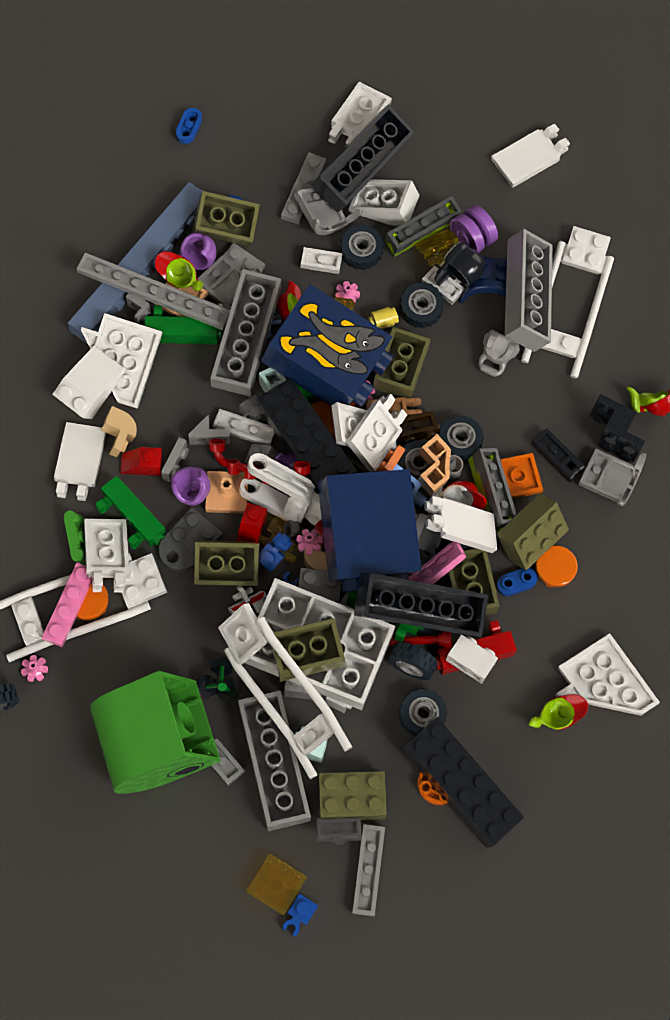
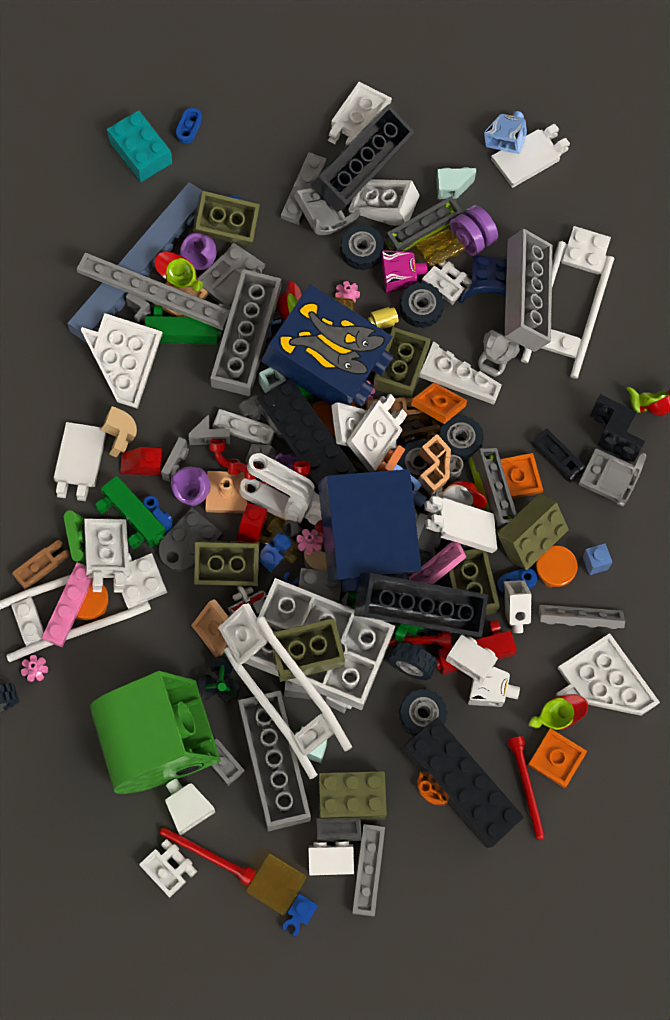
(40, 565): none -> medium nougat hinge
(89, 383): white slope -> none
(139, 146): none -> teal brick
(163, 517): none -> blue plate
(163, 873): none -> white plate
(187, 806): none -> white torso
(207, 627): none -> light nougat tile
(245, 874): none -> red piece
(321, 260): white plate -> none
(331, 859): none -> white brick
(400, 270): none -> dark pink torso
(439, 402): none -> orange plate
(454, 181): none -> light aqua slope
(457, 375): none -> white wing
(462, 263): black piece -> none
(493, 689): none -> white torso
(507, 133): none -> light blue torso
(517, 604): none -> white torso
(517, 746): none -> red piece
(557, 758): none -> orange plate
(581, 616): none -> light grey plate
(597, 559): none -> medium blue brick

